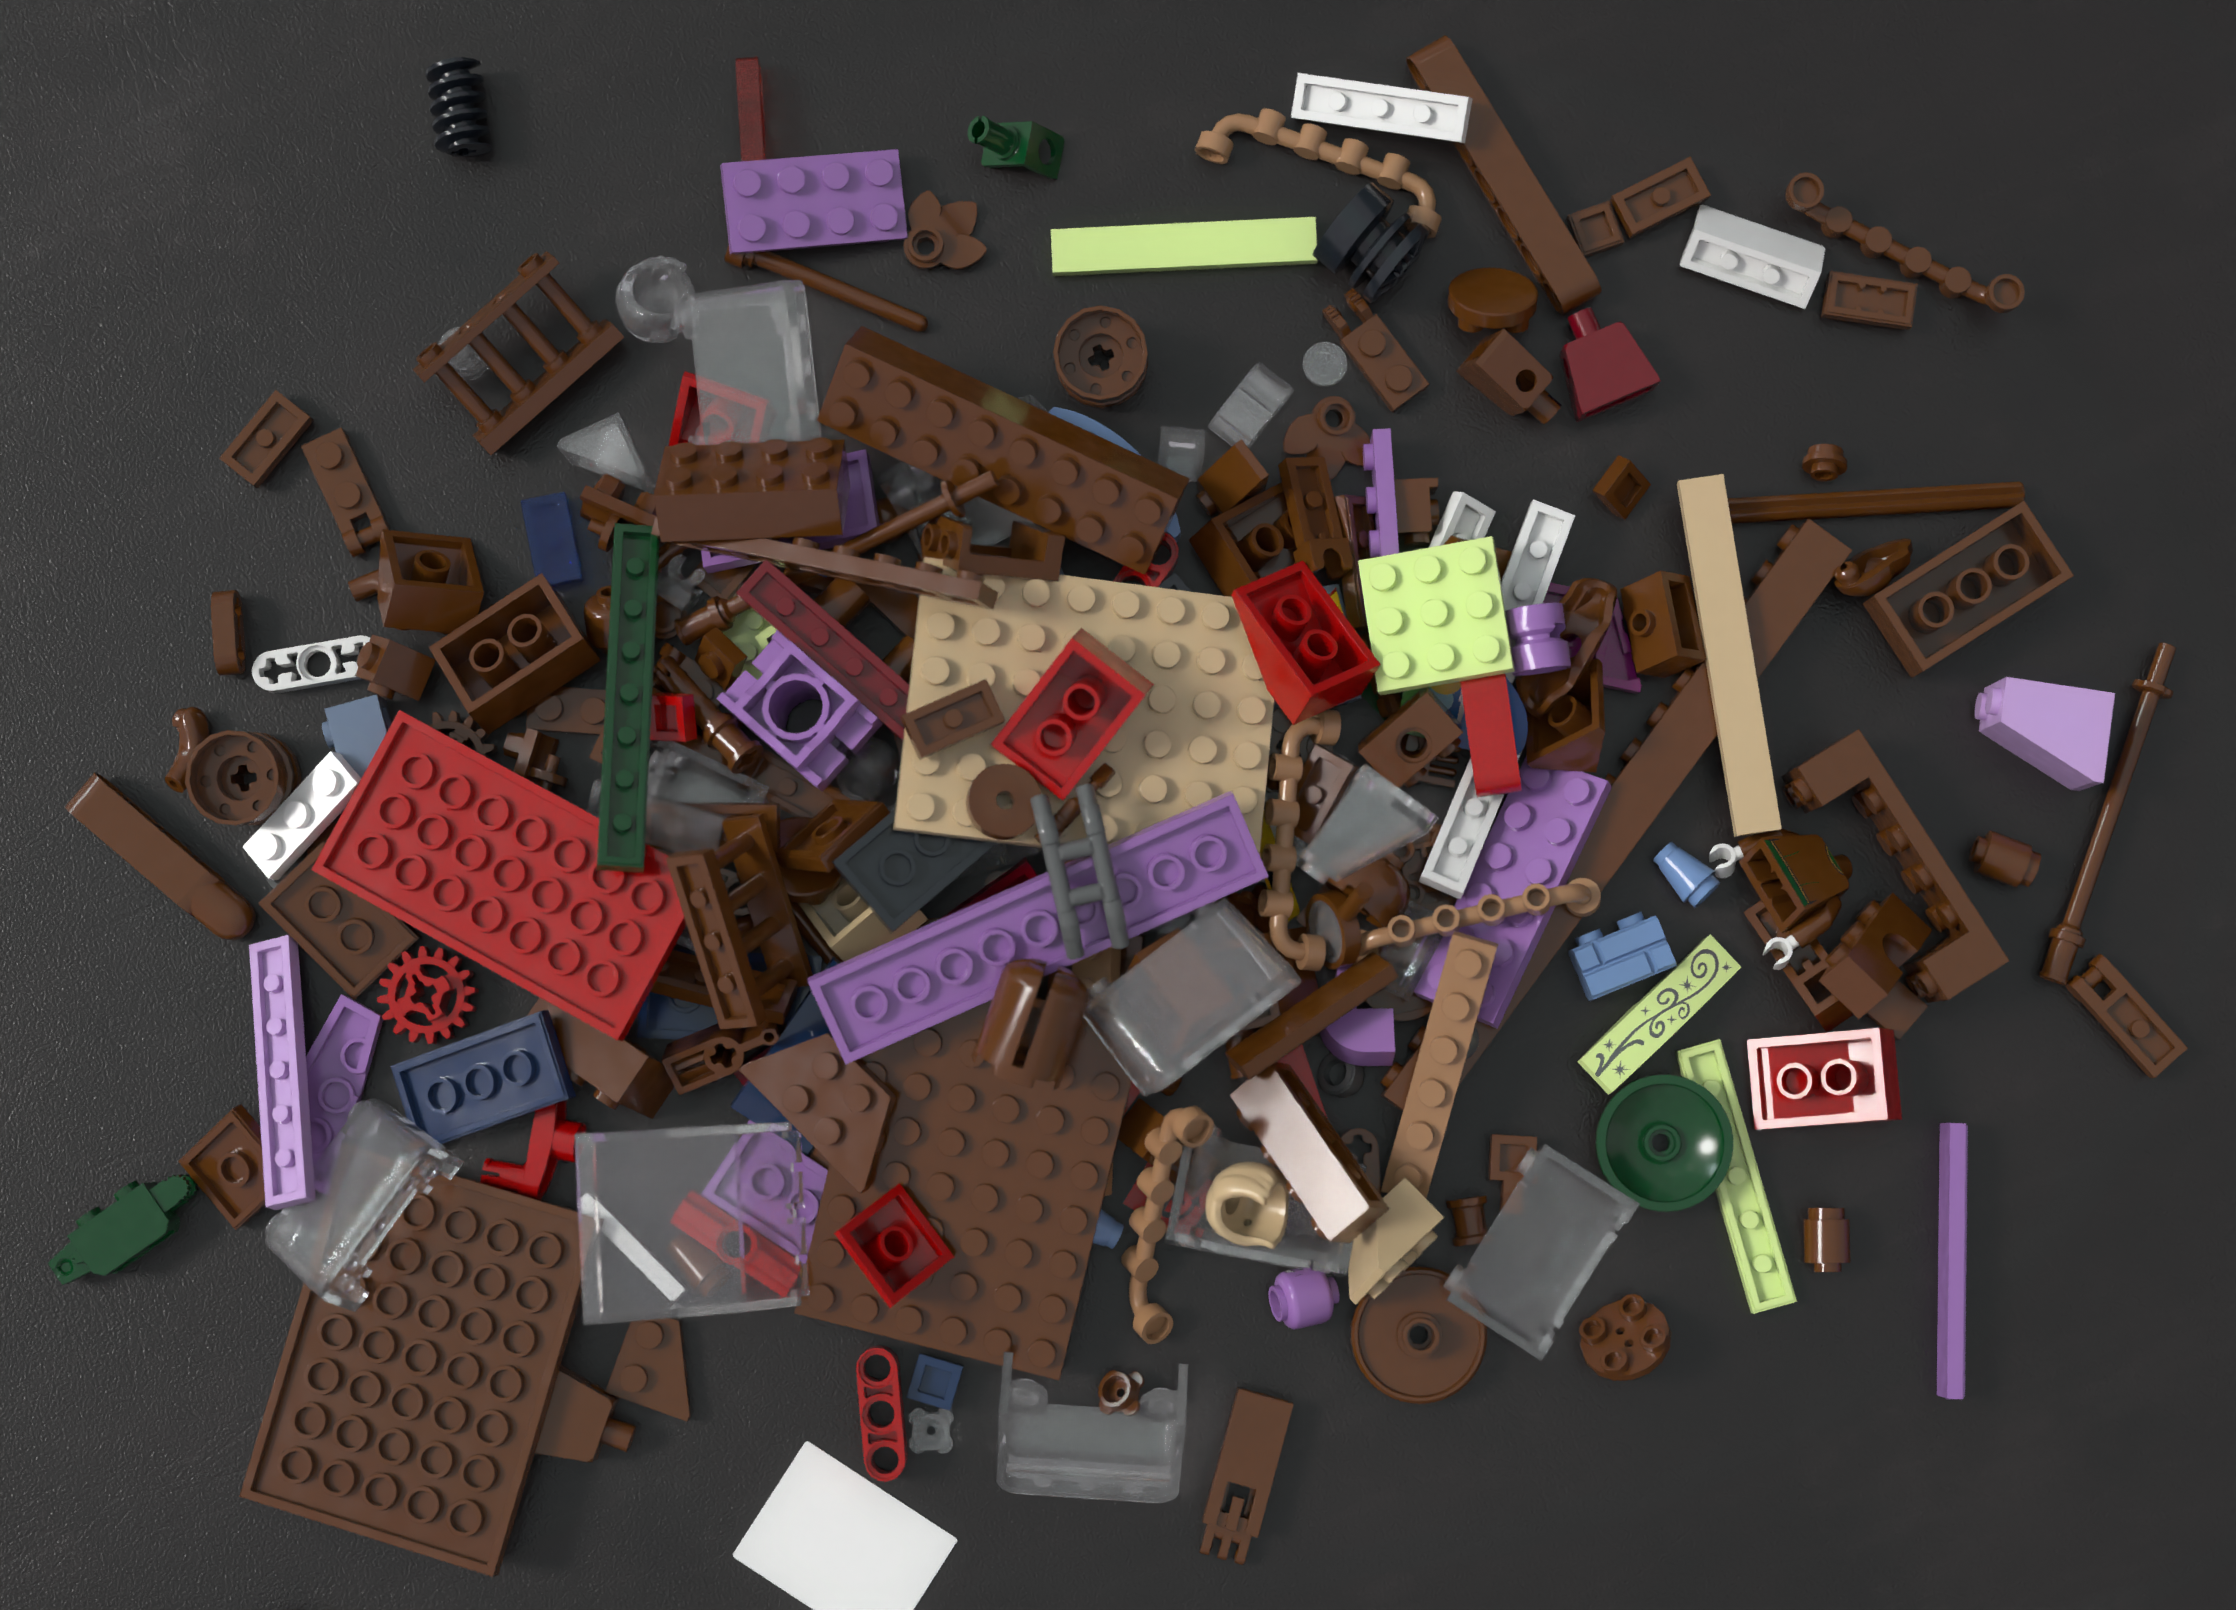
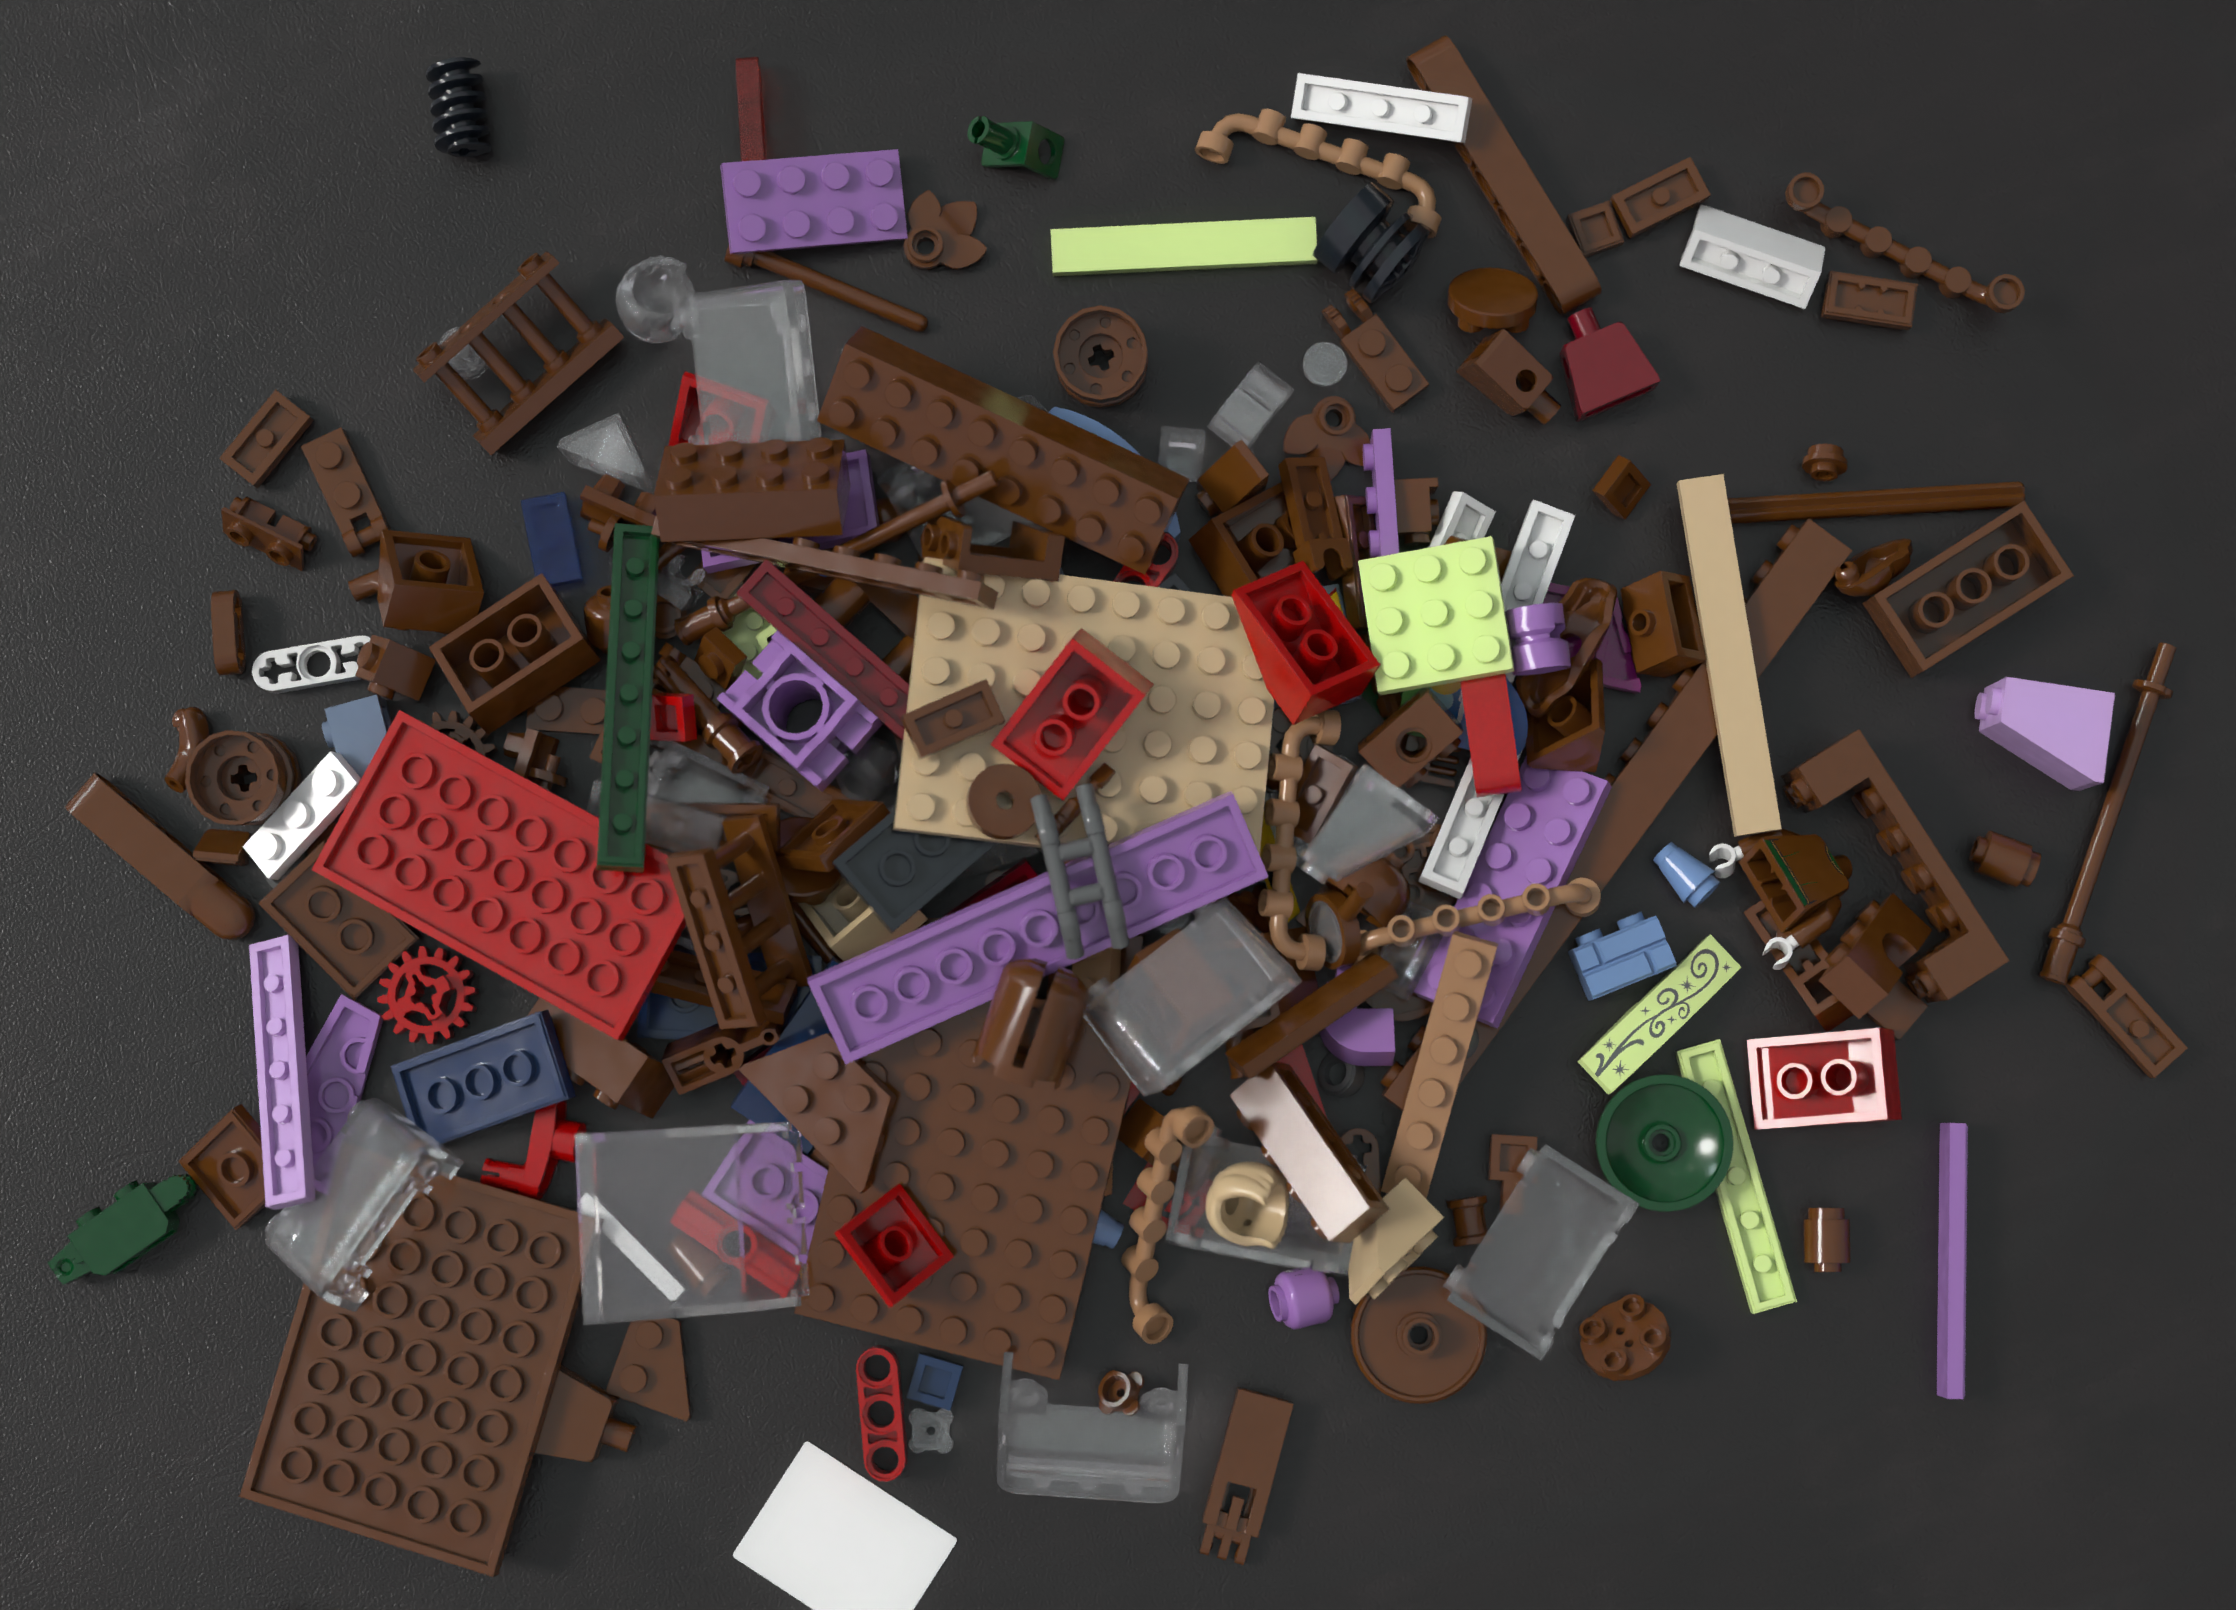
(223, 847): none -> reddish brown slope
(249, 524): none -> reddish brown hinge

